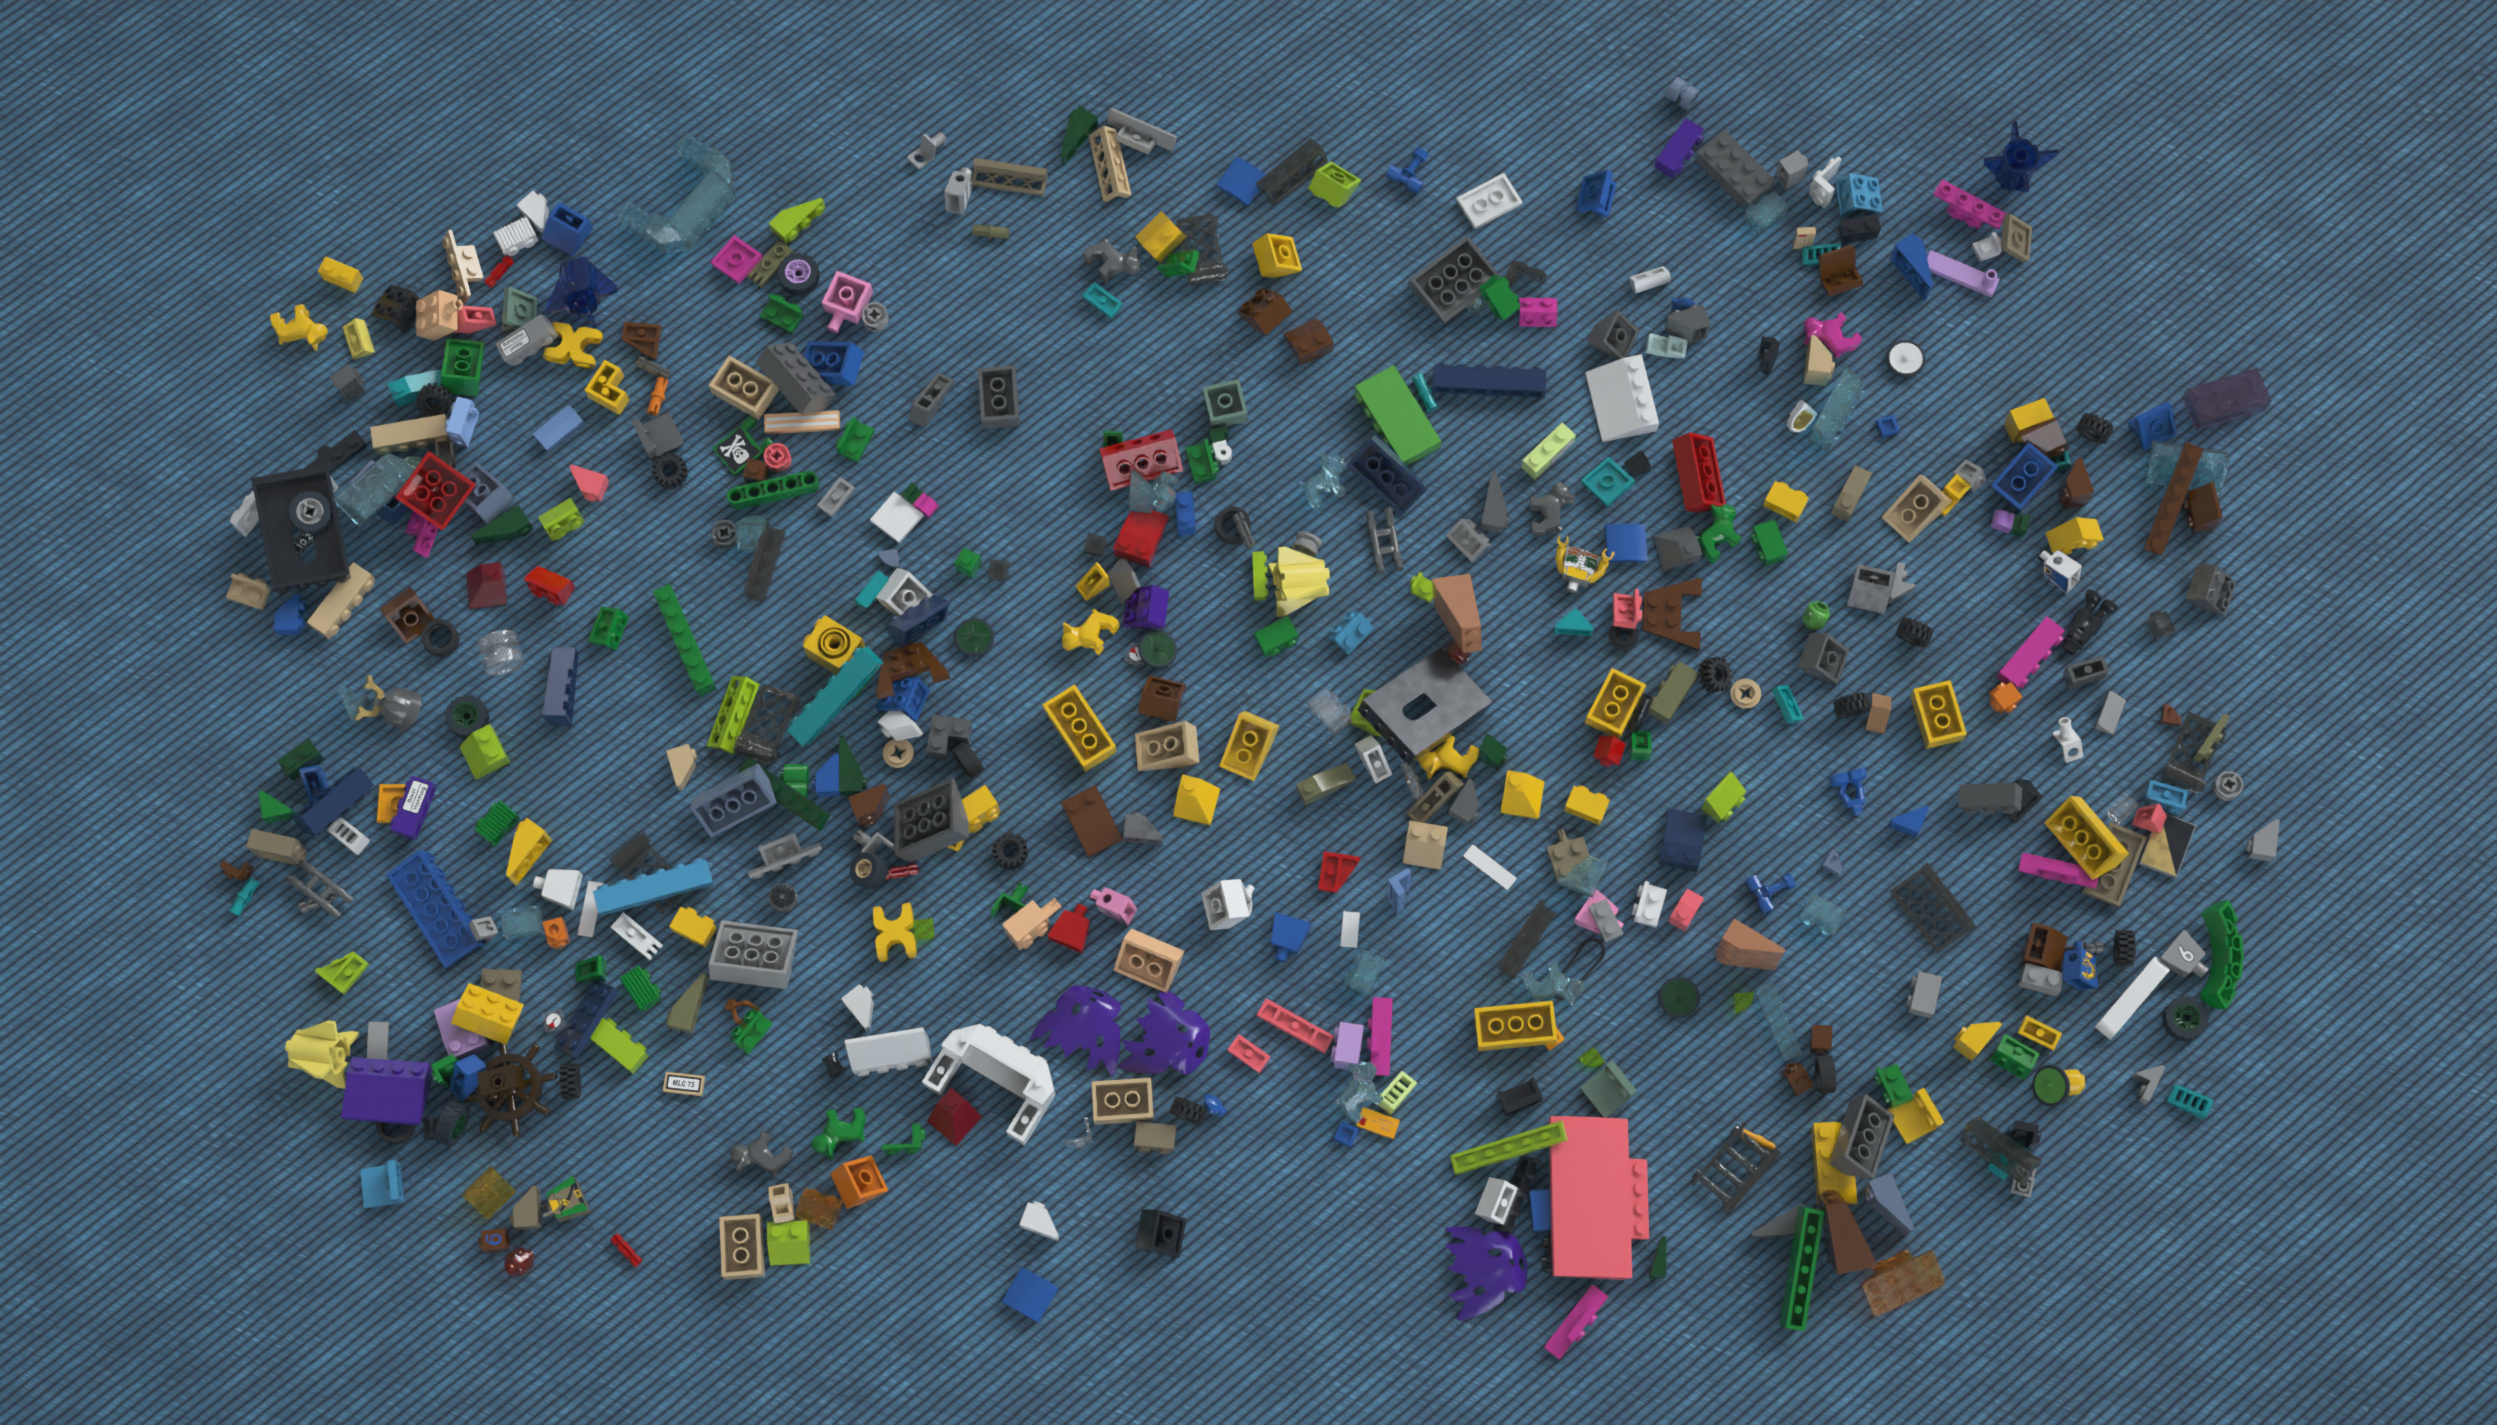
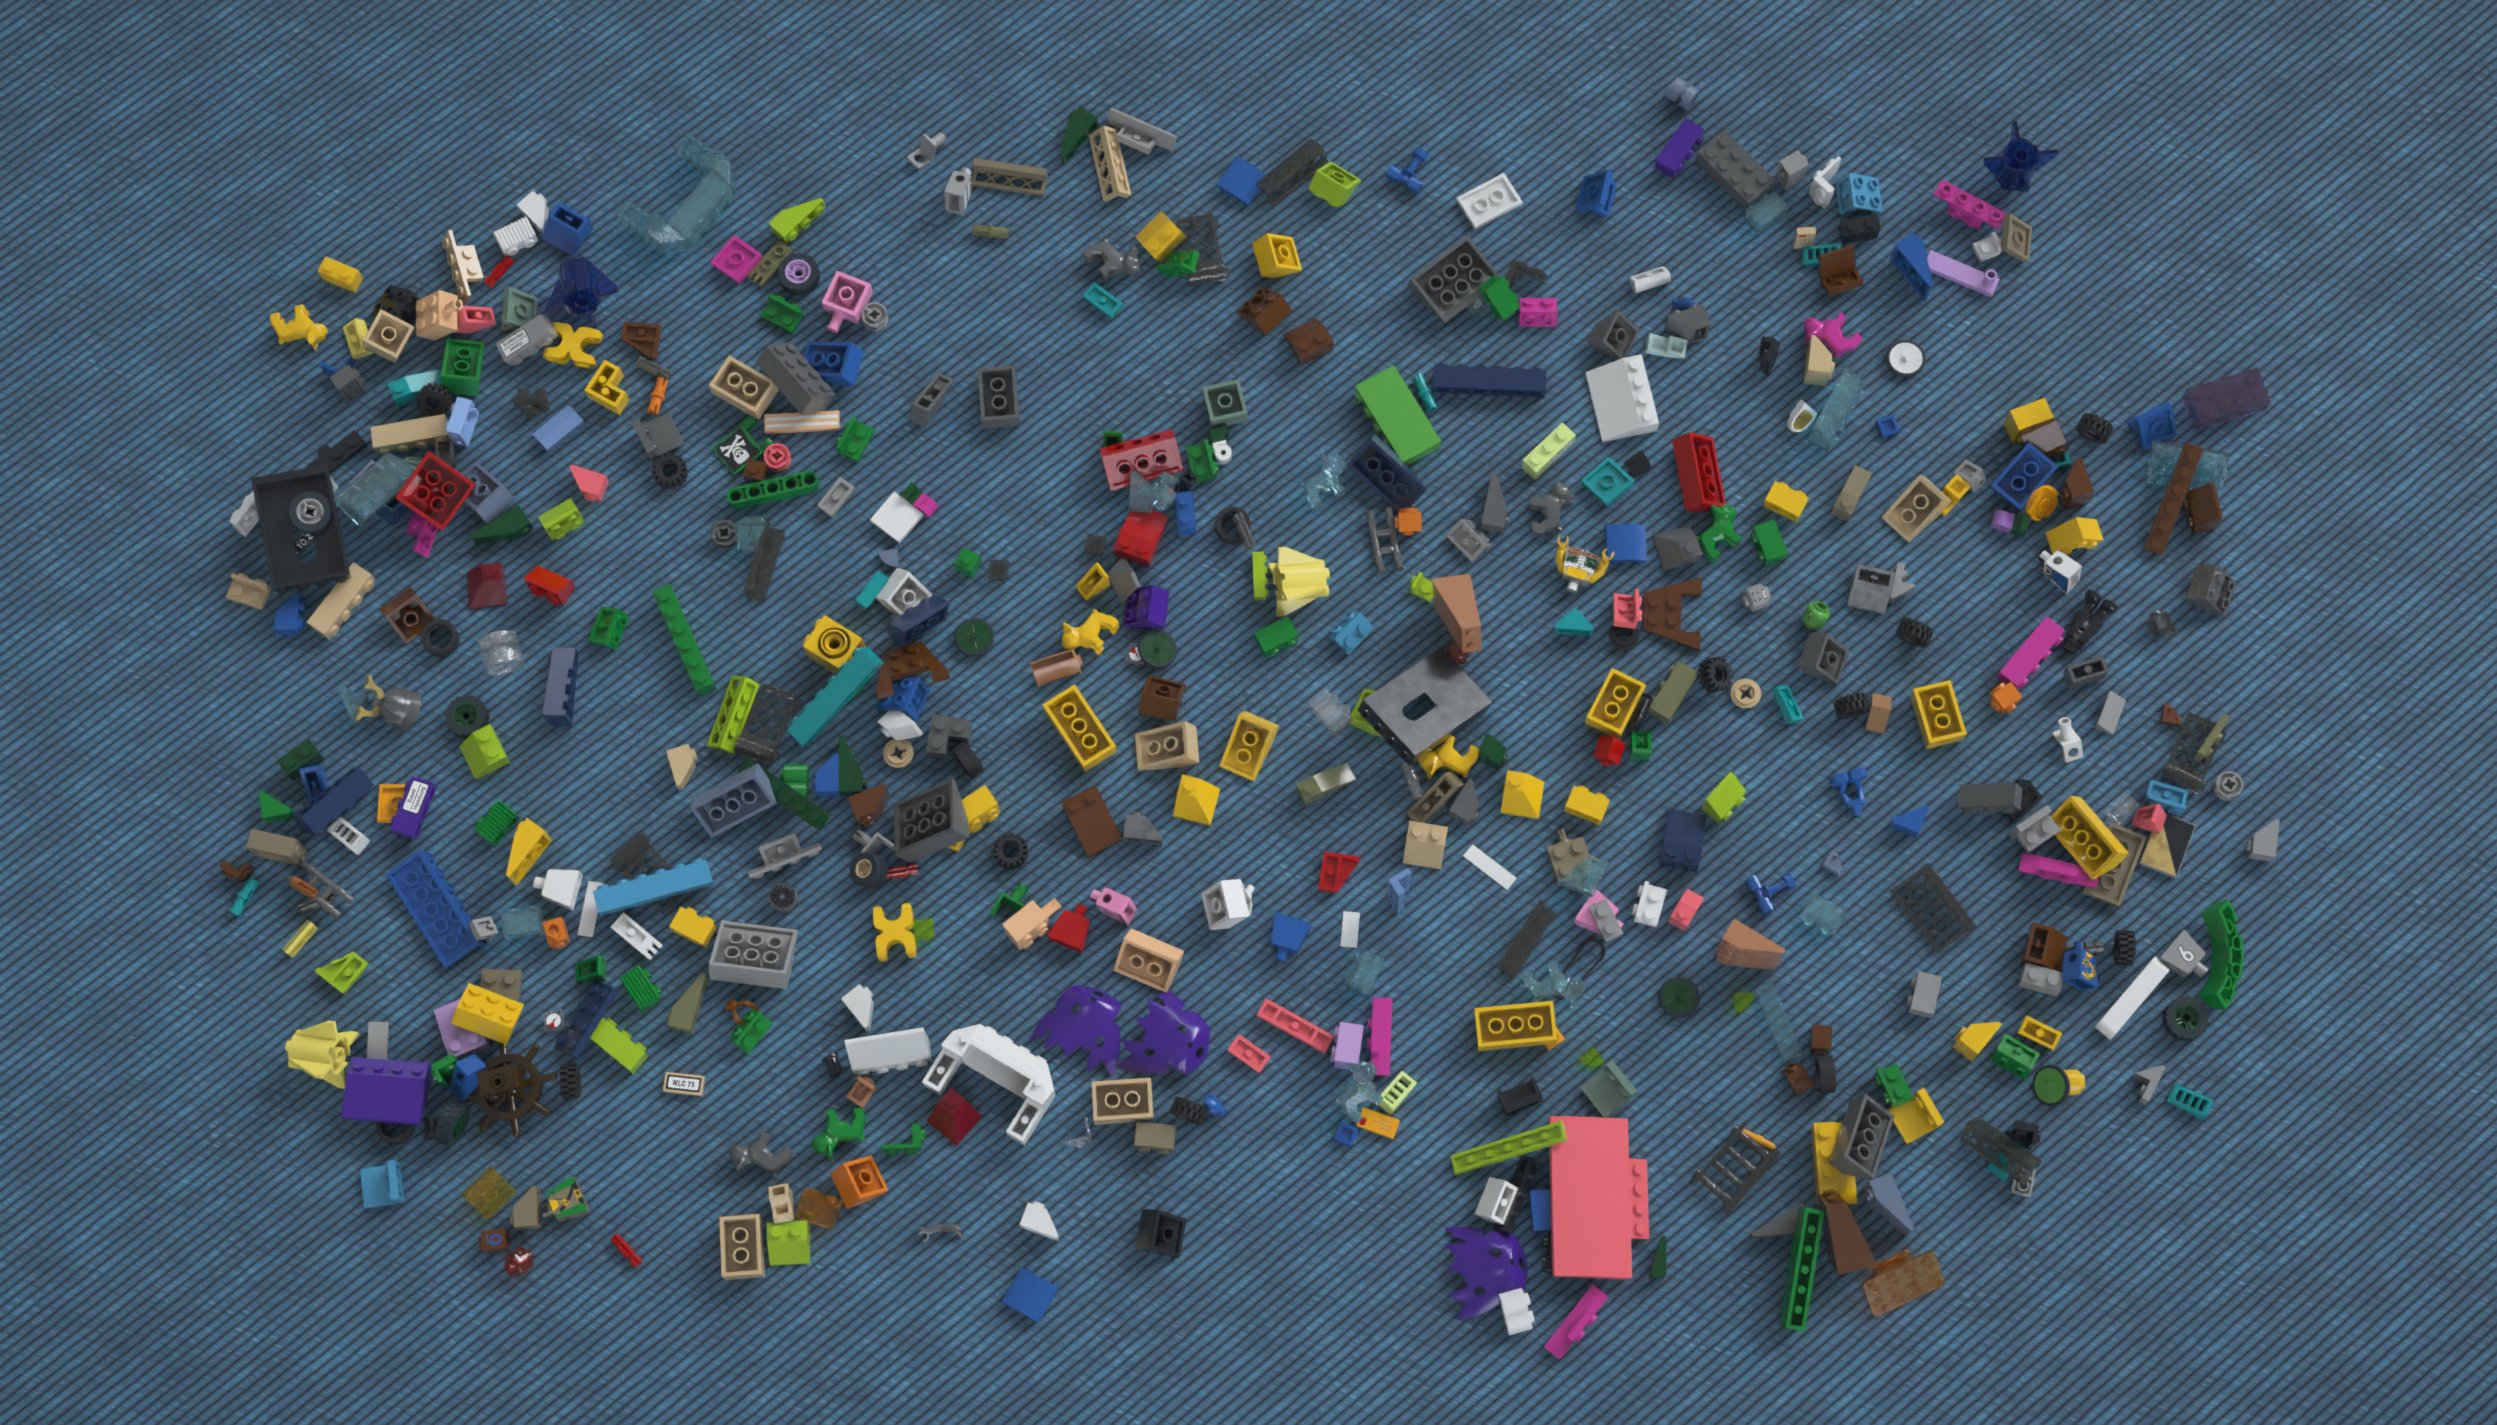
(300, 938): none -> light yellow slope
(303, 887): none -> dark orange piece
(331, 370): none -> blue bracket
(388, 336): none -> tan slope
(529, 404): none -> clear smoke hips
(861, 1091): none -> nougat bracket
(952, 1228): none -> dark grey piece
(1056, 667): none -> nougat window
(1186, 482): none -> black bush
(1307, 543): light grey wheel -> none
(1373, 759): white slope -> none
(1408, 521): none -> orange brick
(1515, 1311): none -> white brick
(1756, 597): none -> light grey head
(2035, 829): none -> light grey bracket
(2042, 502): none -> light orange tile

